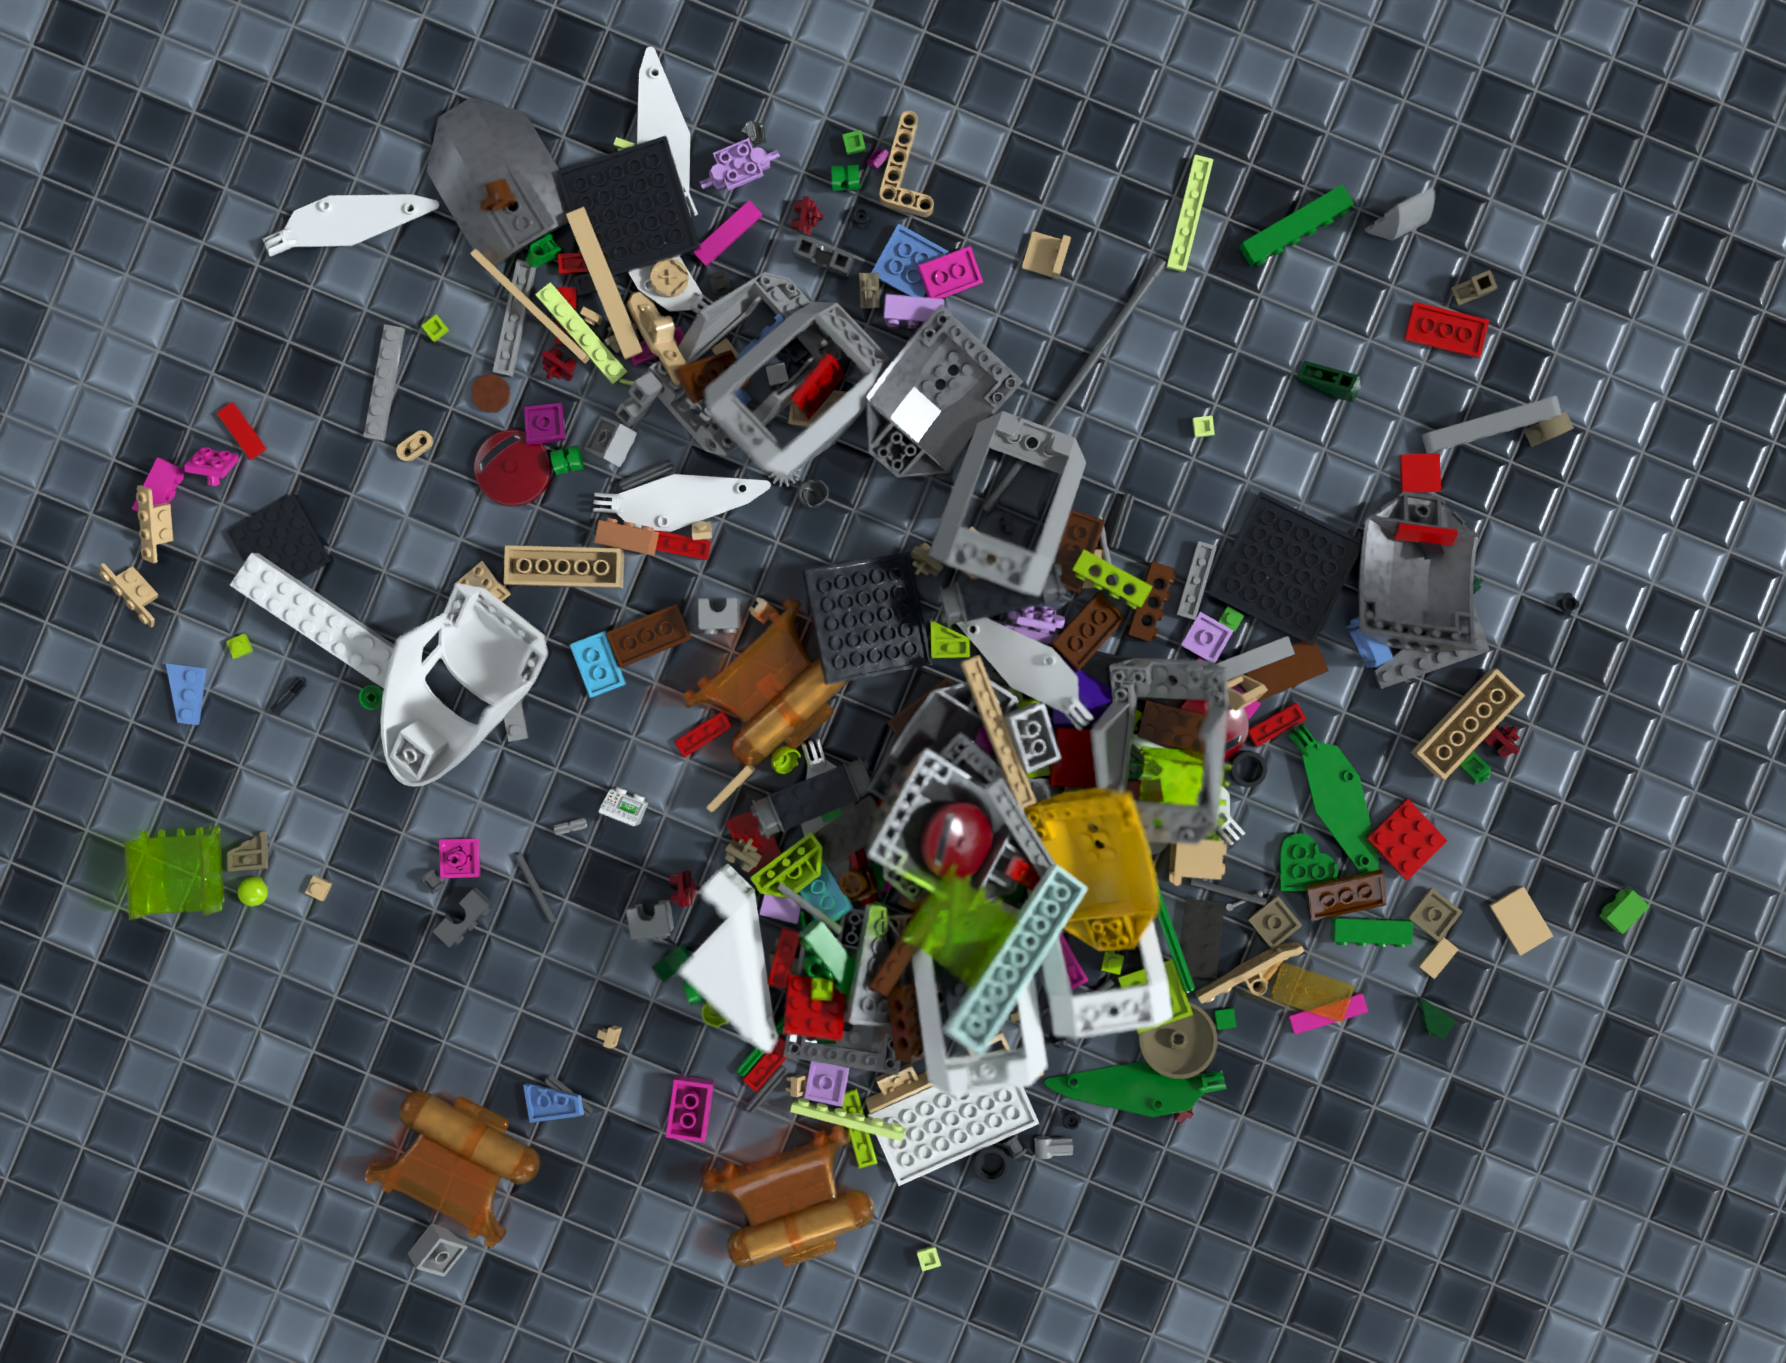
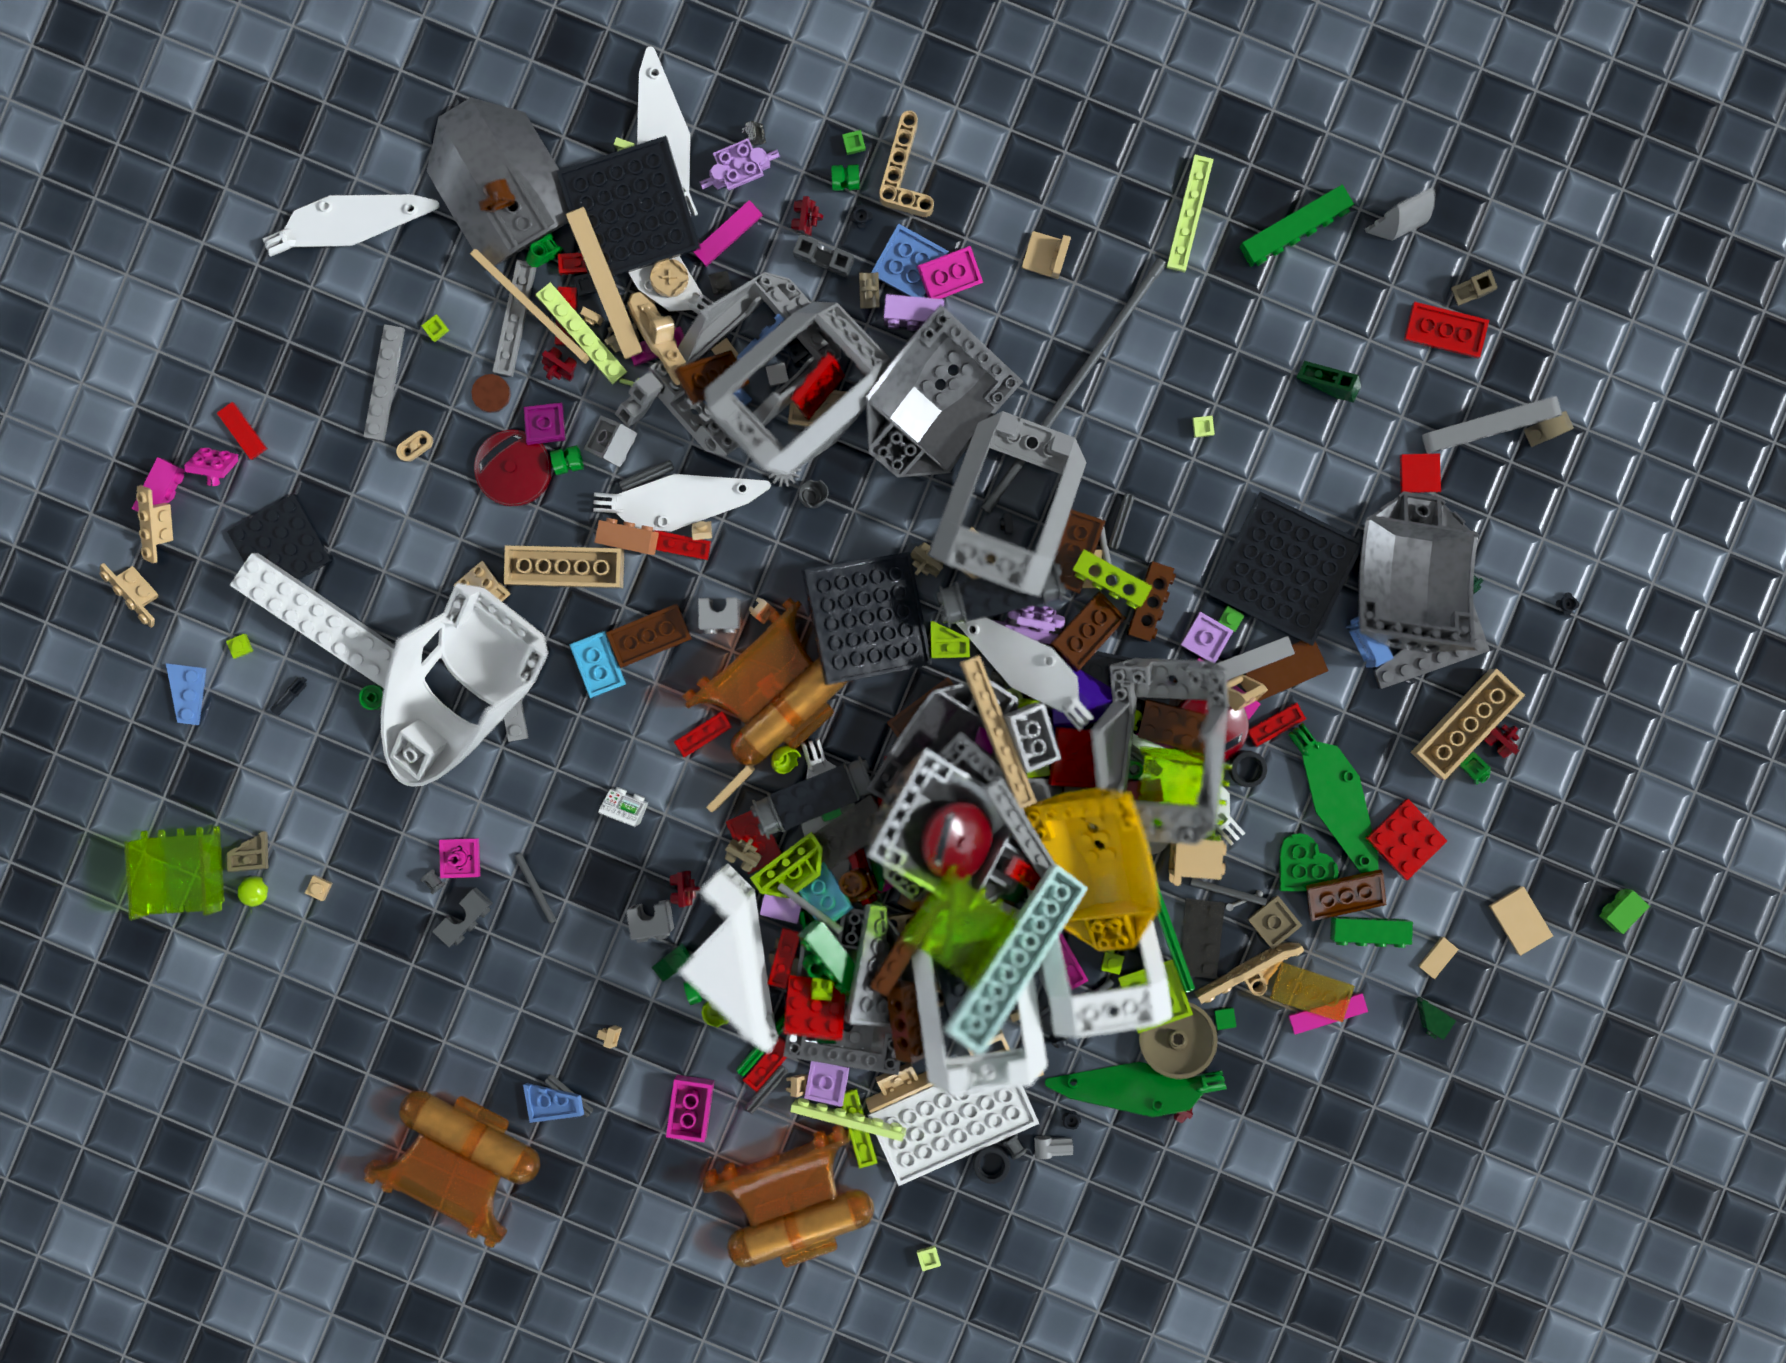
(437, 1250): light grey slope -> none
(573, 825): light grey piece -> none
(878, 158): magenta tile -> none
(1196, 580): light grey plate -> none
(1428, 534): red tile -> none
(1430, 550): black tile -> none
(1434, 914): dark tan plate -> none

